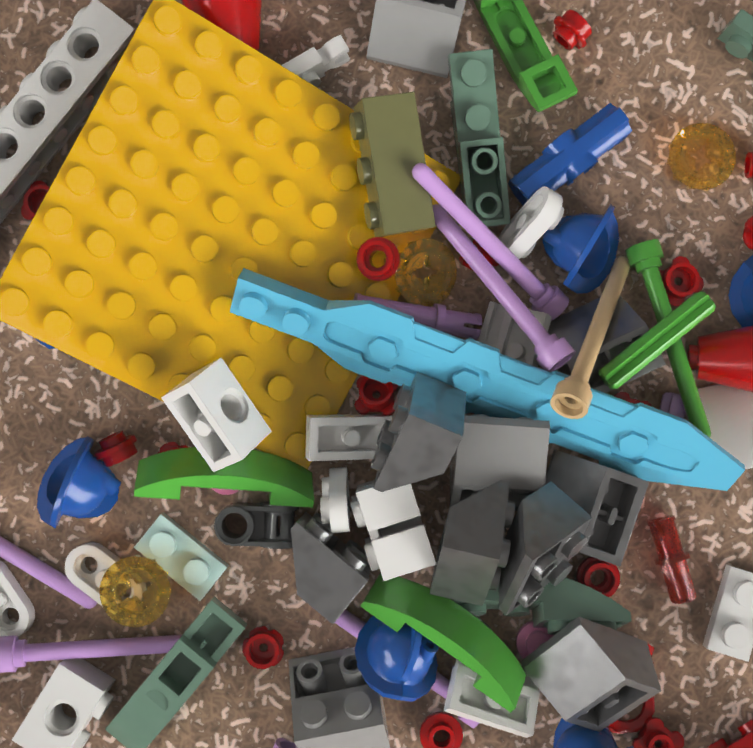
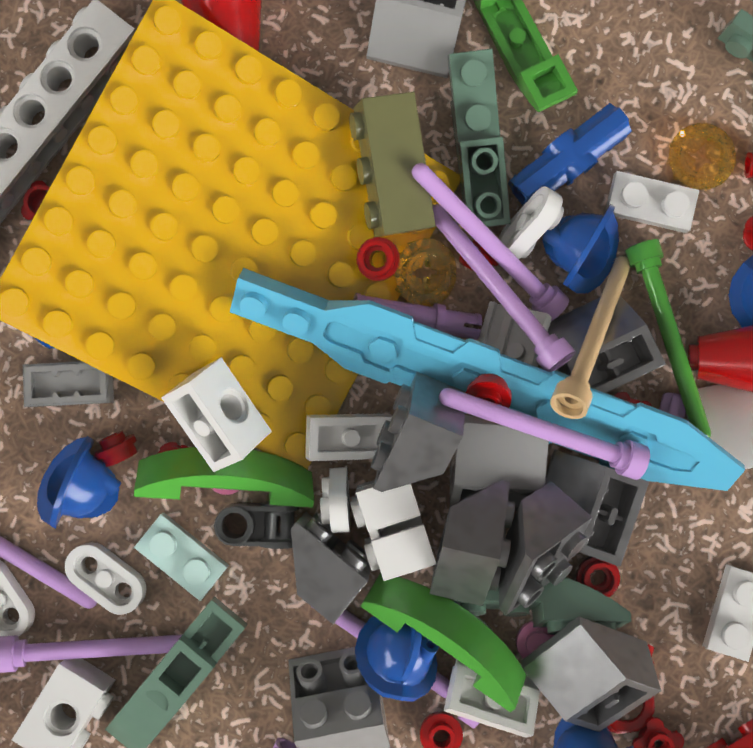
(65, 384): none -> light grey plate
(132, 611): clear yellow gear -> none
(259, 658): red plate -> none
(314, 63): white plate -> none
(367, 403): red plate -> none
(491, 388): none -> red plate
(571, 30): red plate -> none
(627, 458): none -> lavender piece
(652, 201): none -> white plate
(657, 340): bright green axle -> none
(672, 559): clear red axle -> none
(690, 280): red plate -> none

